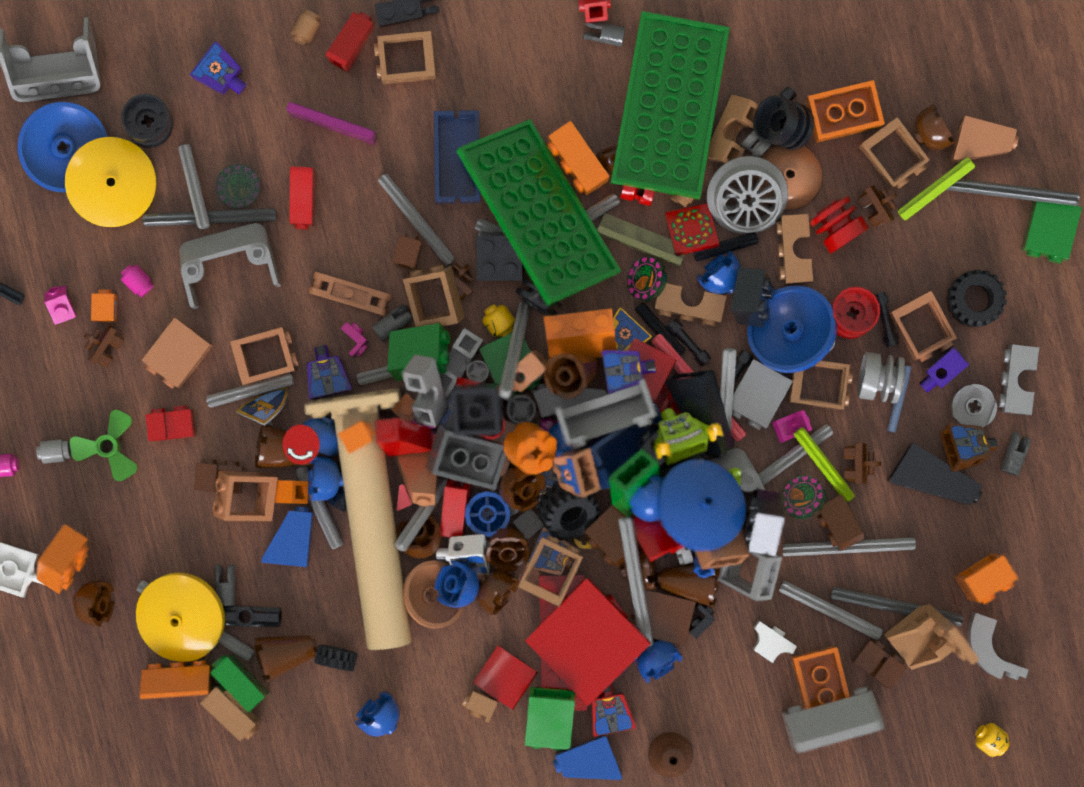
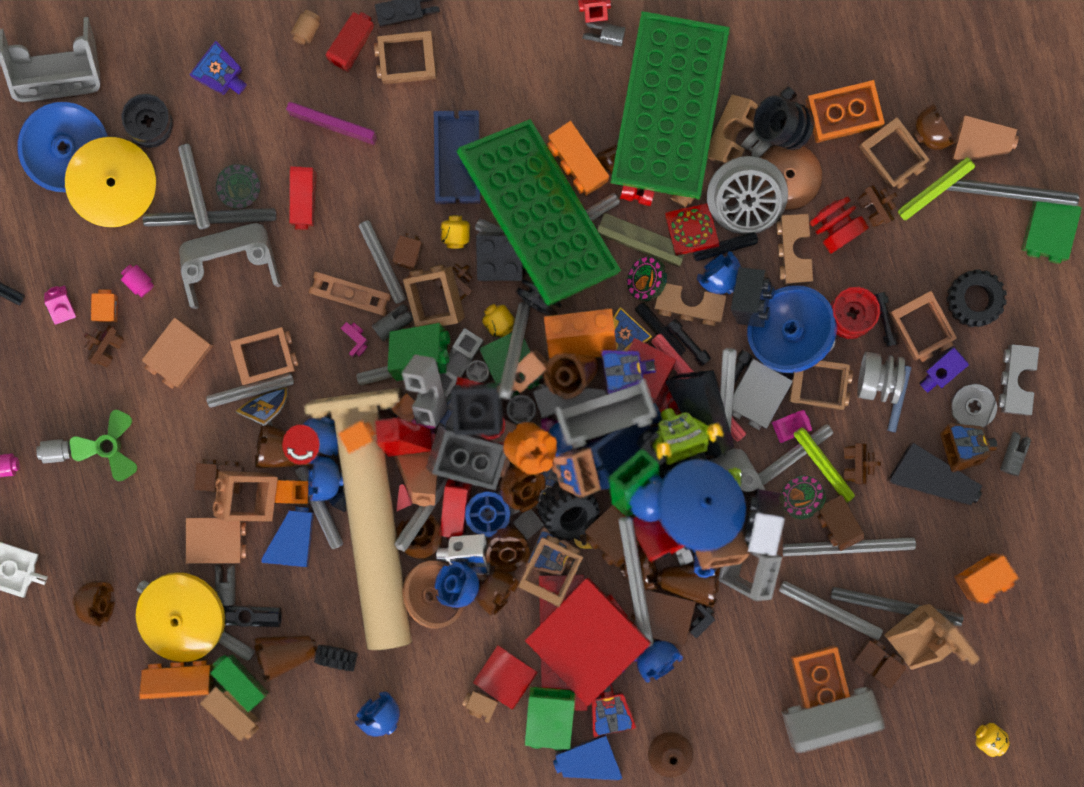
(62, 559): orange brick -> none
(170, 425): red brick -> none
(215, 541): none -> nougat brick
(326, 375): torso -> none
(382, 262): none -> light grey axle
(416, 219): light grey axle -> none
(455, 232): none -> yellow head
(771, 642): white brick -> none
(980, 640): light grey arch -> none

